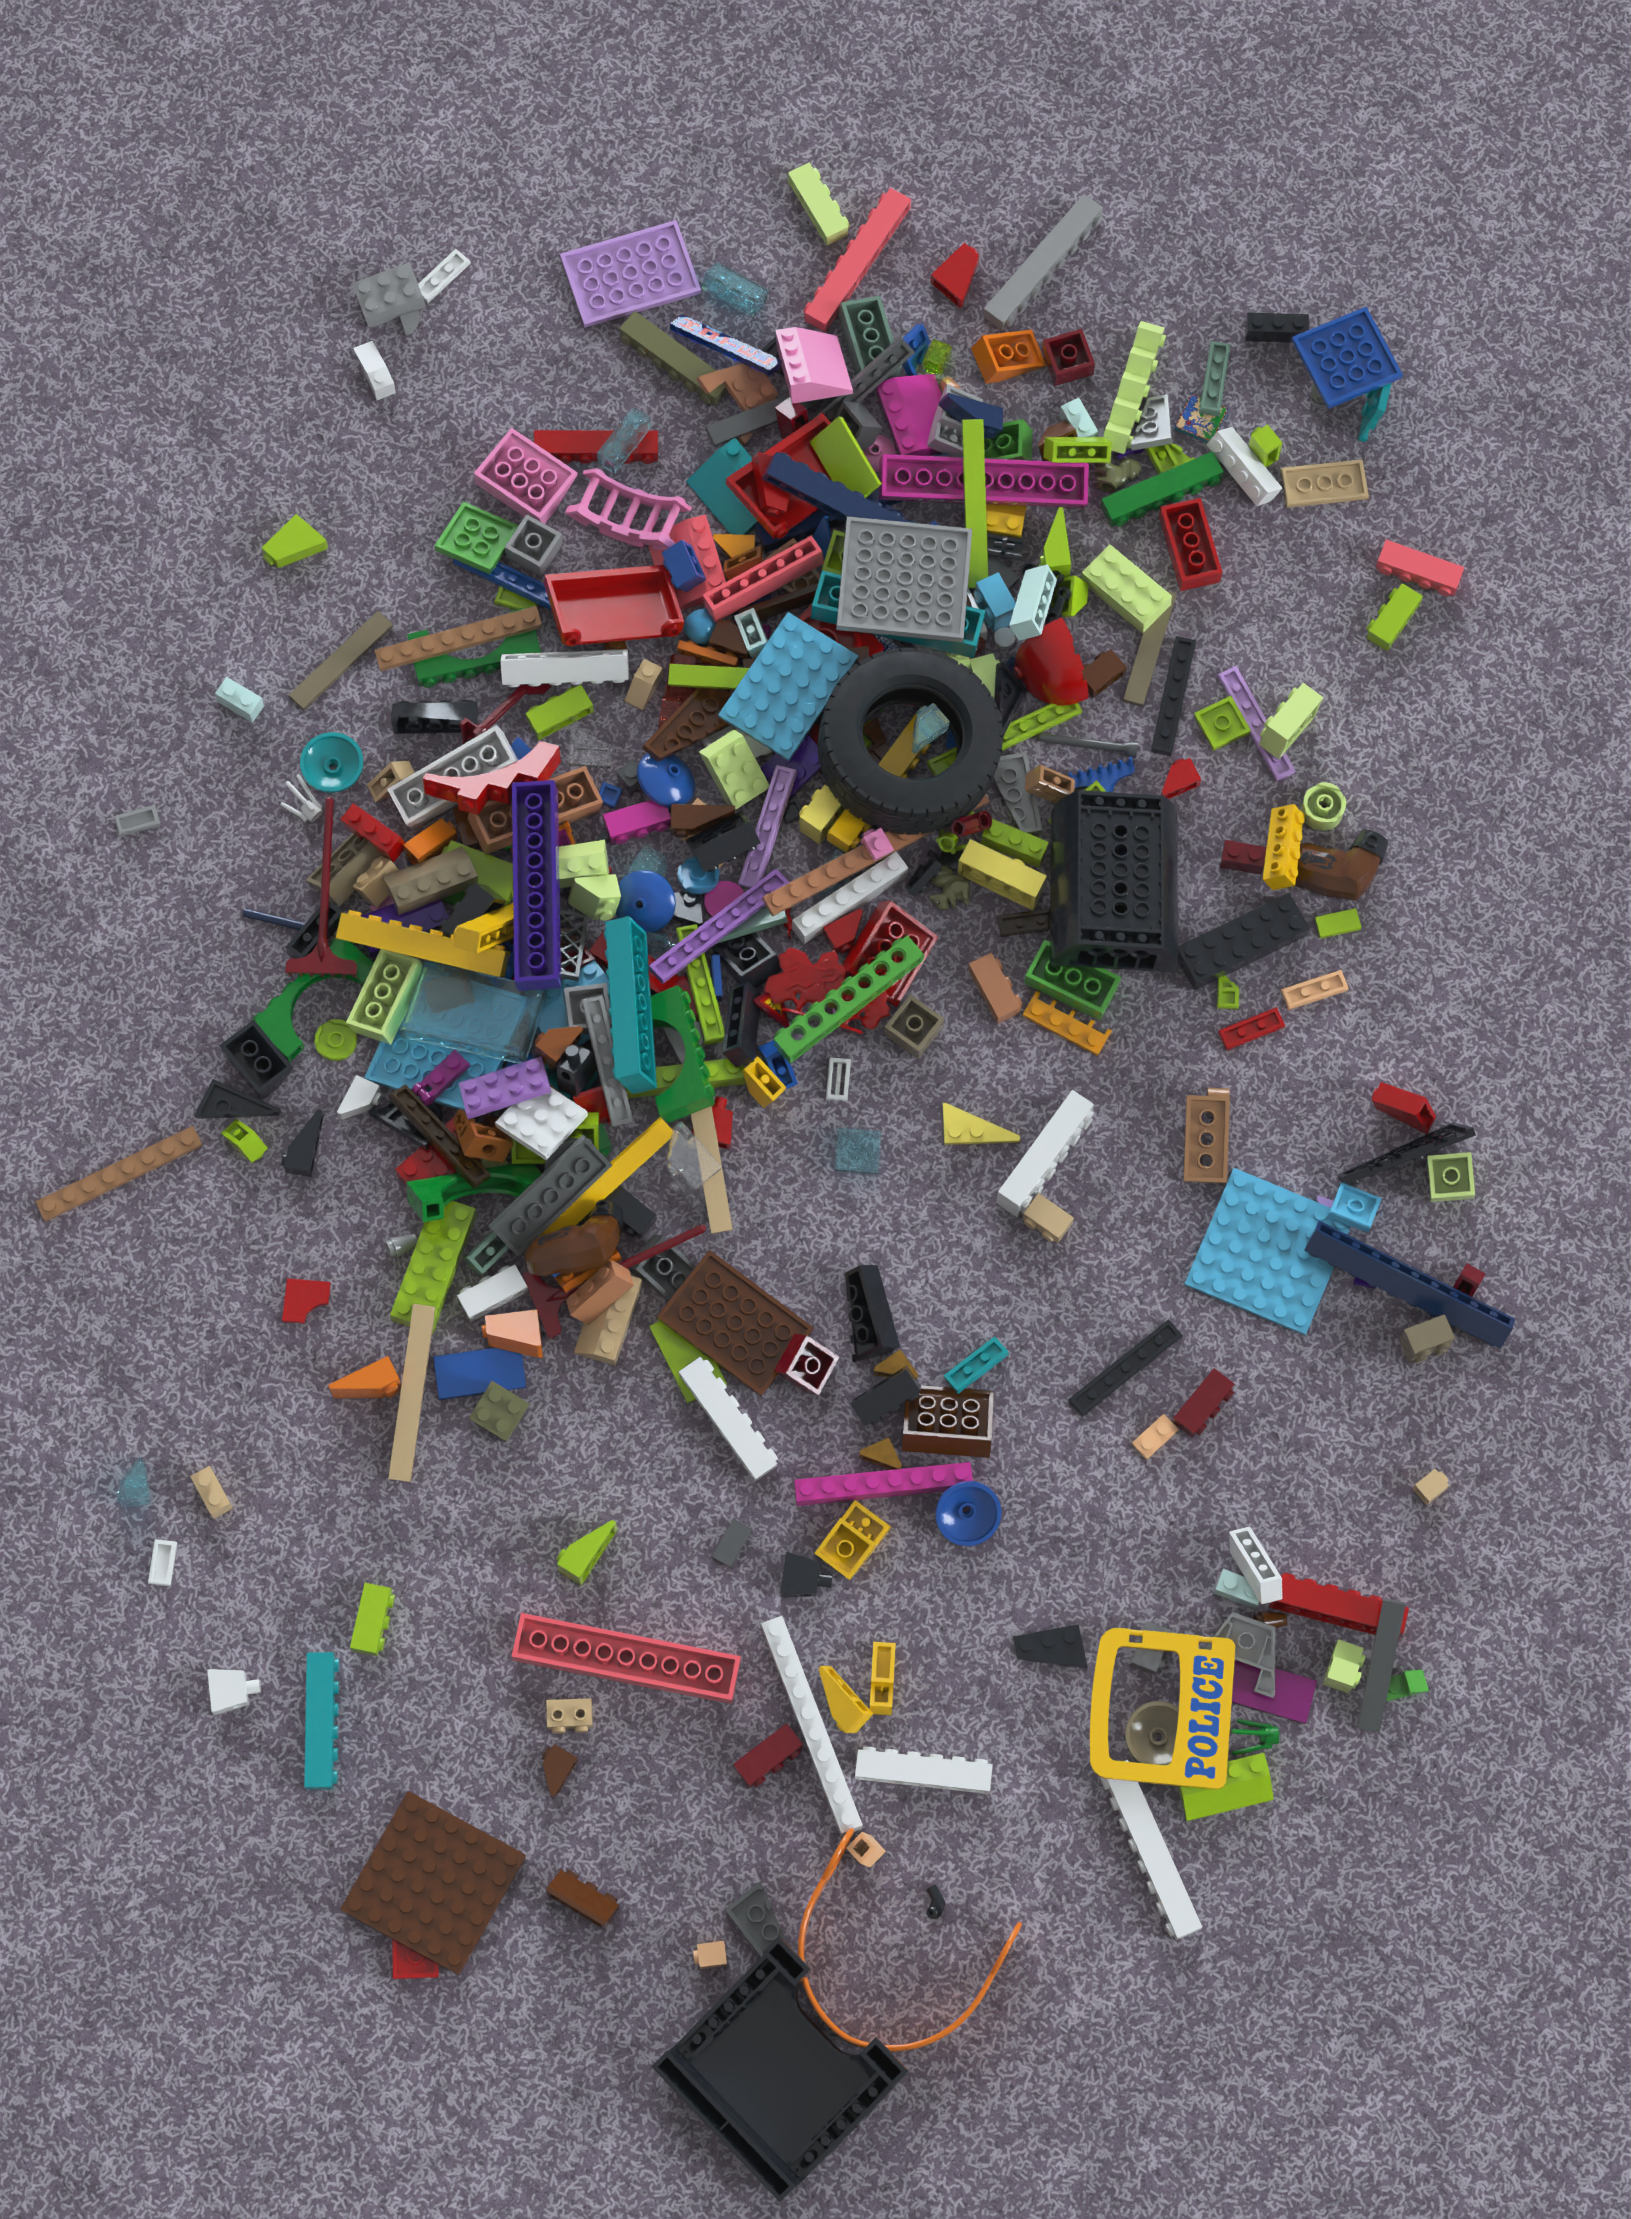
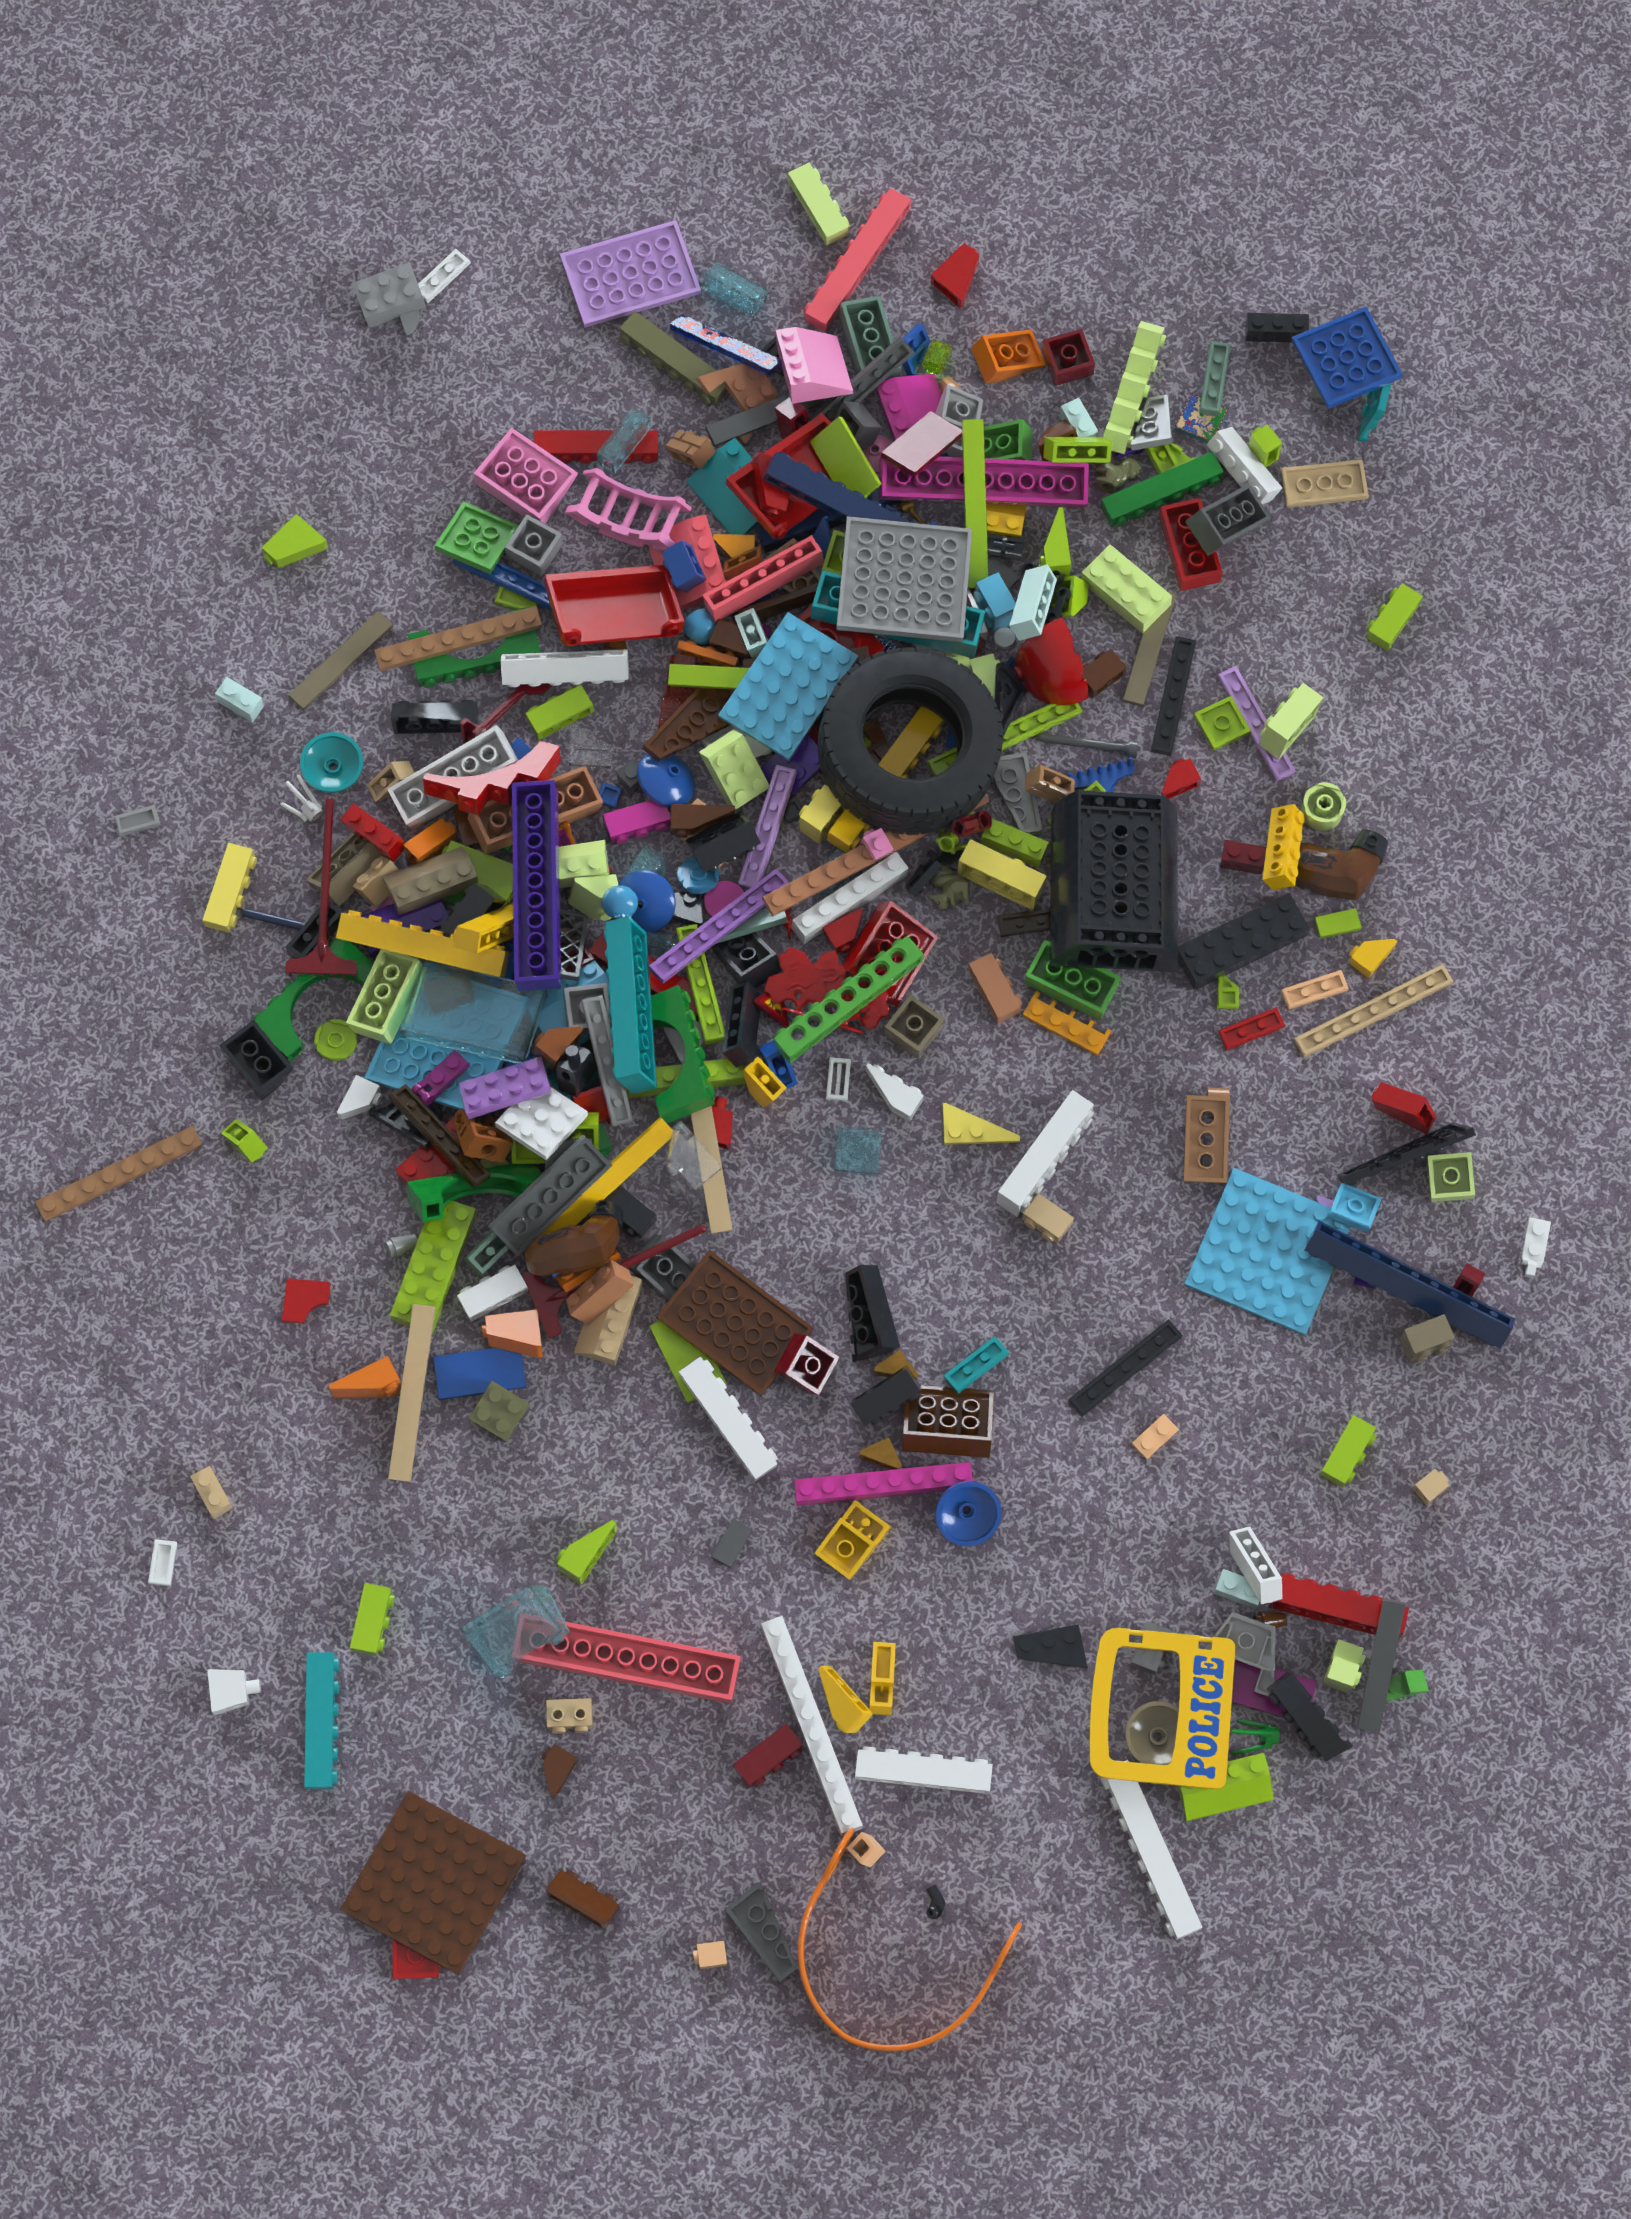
(134, 1486): clear light blue slope -> none
(228, 1102): black wing -> none
(229, 888): none -> light yellow brick
(303, 1149): black slope -> none
(375, 370): white slope -> none
(515, 1629): none -> clear light blue windscreen
(619, 902): none -> dark azure helmet
(644, 684): tan slope -> none
(690, 448): none -> medium nougat brick
(715, 970): blue tile -> none
(773, 2077): black slope -> none
(802, 1577): black torso -> none
(898, 1096): none -> white slope
(907, 506): none -> pearl gold hand
(922, 444): none -> tile
(928, 726): clear light blue slope -> none
(968, 409): dark blue slope -> none
(1043, 262): light grey brick -> none
(1204, 1403): dark red brick -> none
(1228, 519): none -> dark grey brick
(1307, 1718): none -> black wedge
(1349, 1451): none -> lime brick
(1371, 955): none -> yellow slope
(1373, 1011): none -> tan tile
(1419, 568): coral brick -> none
(1535, 1245): none -> white hinge

